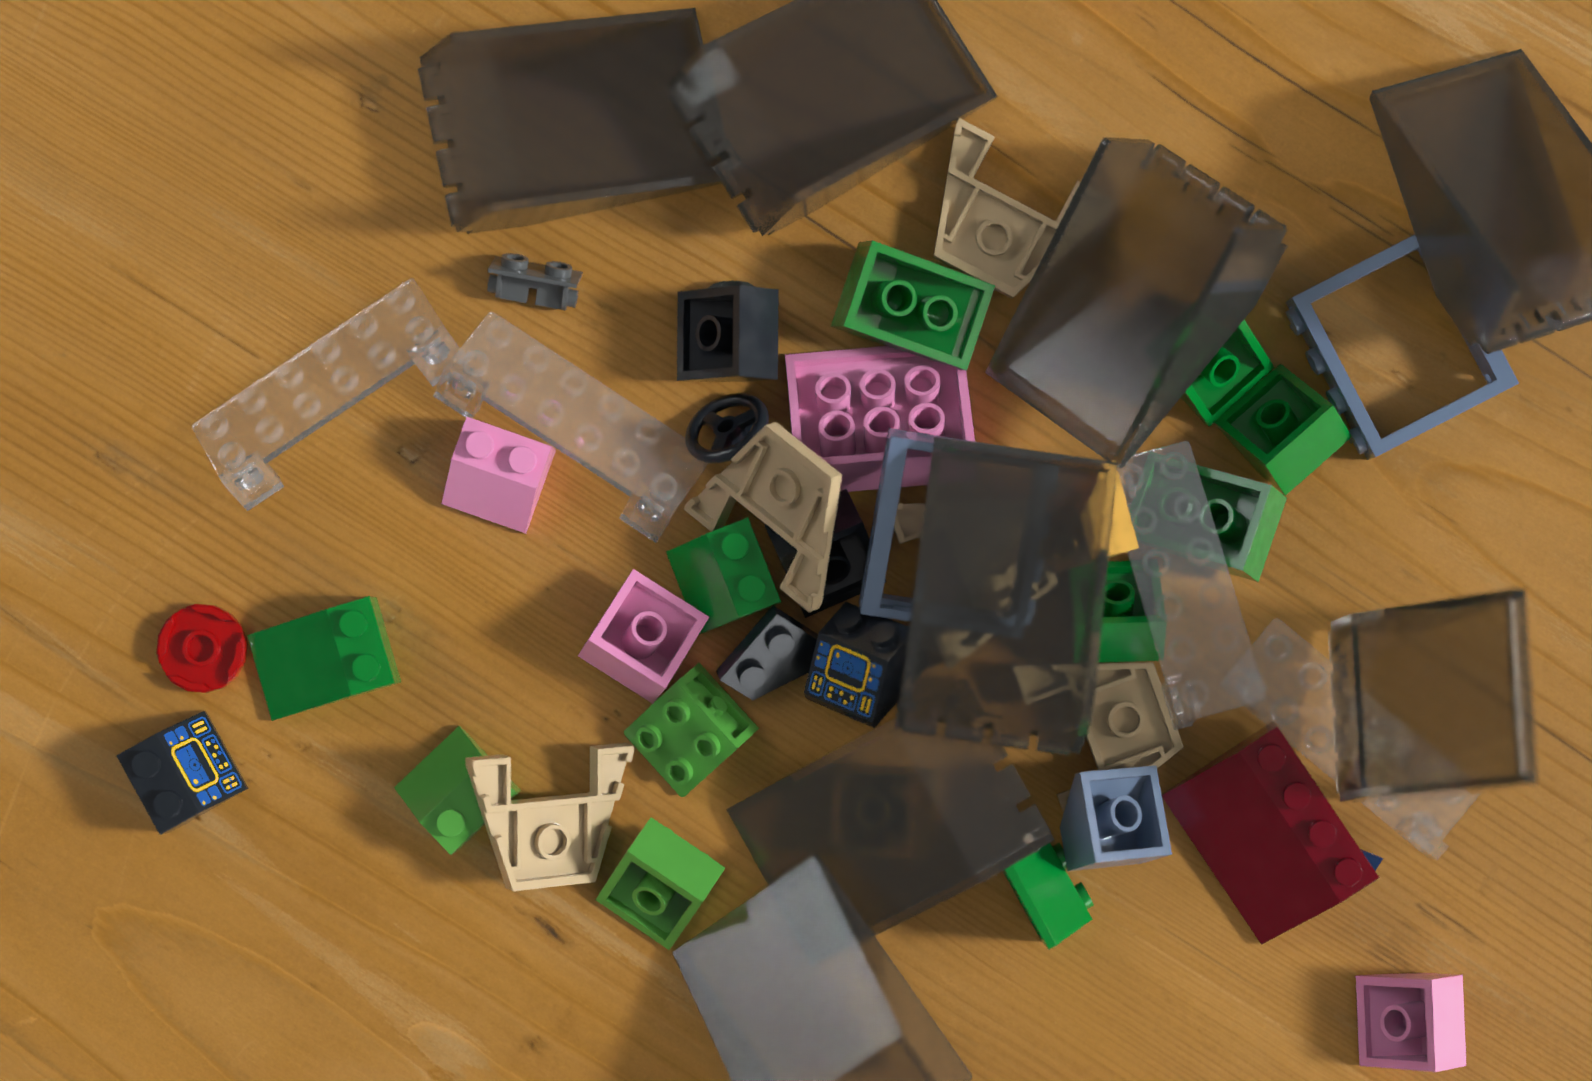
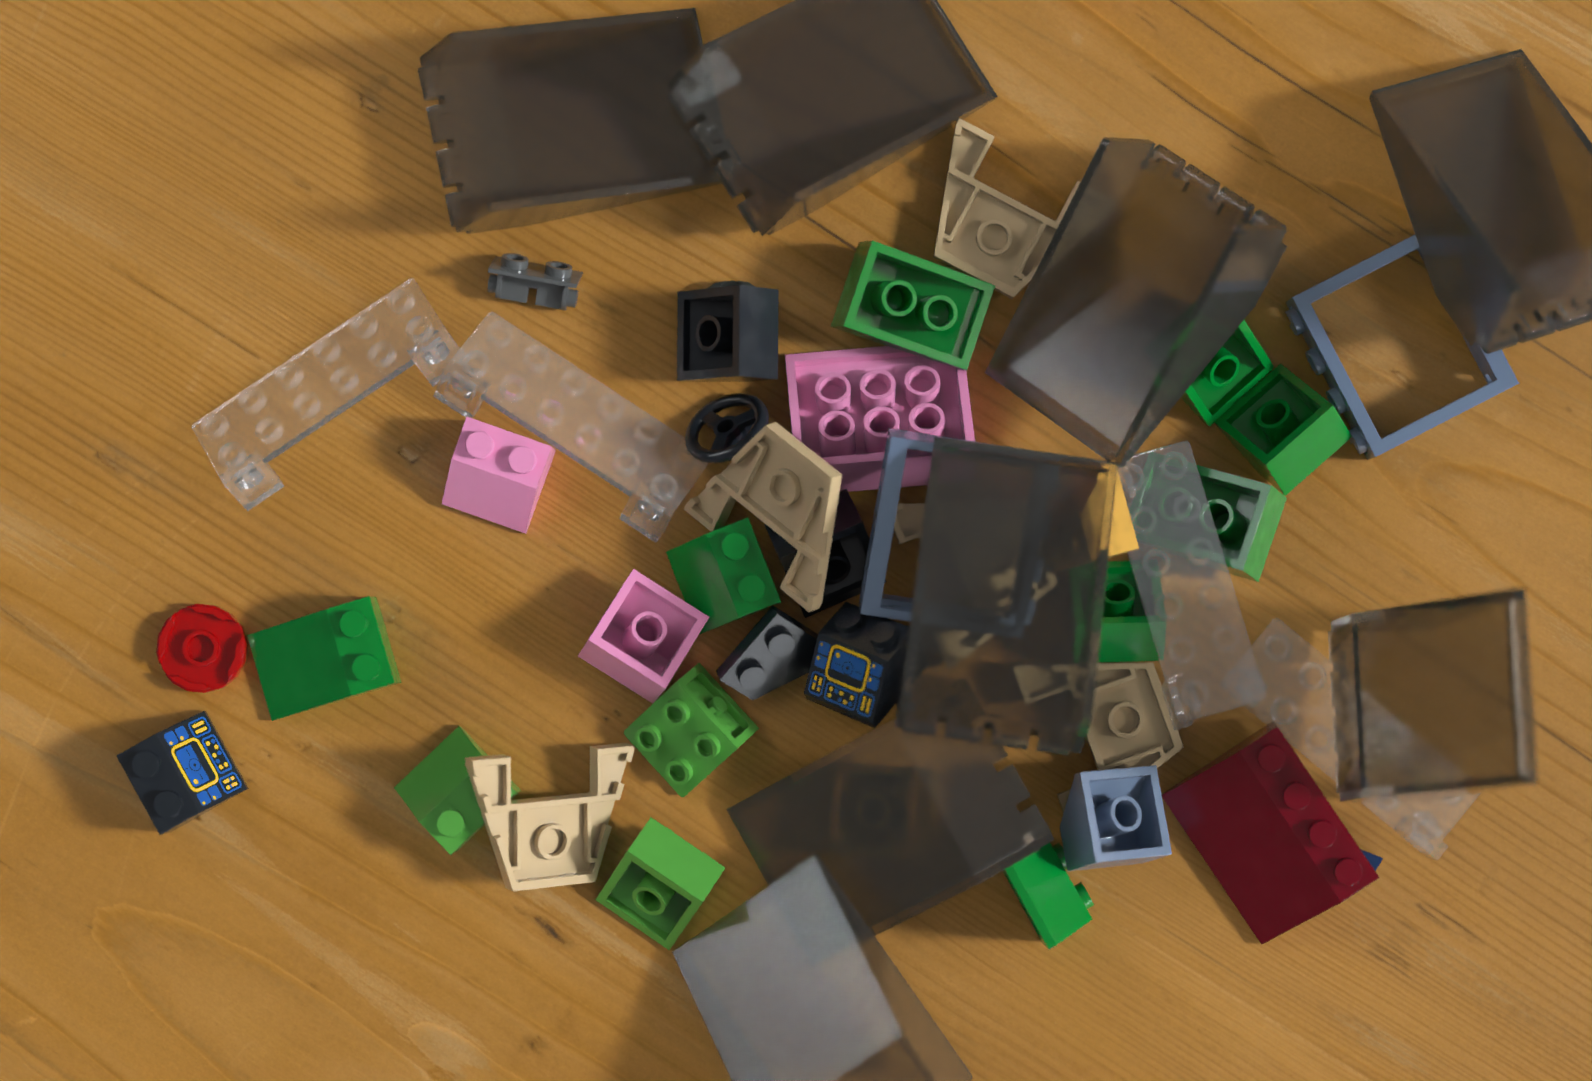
(1411, 1021): bright pink slope -> none

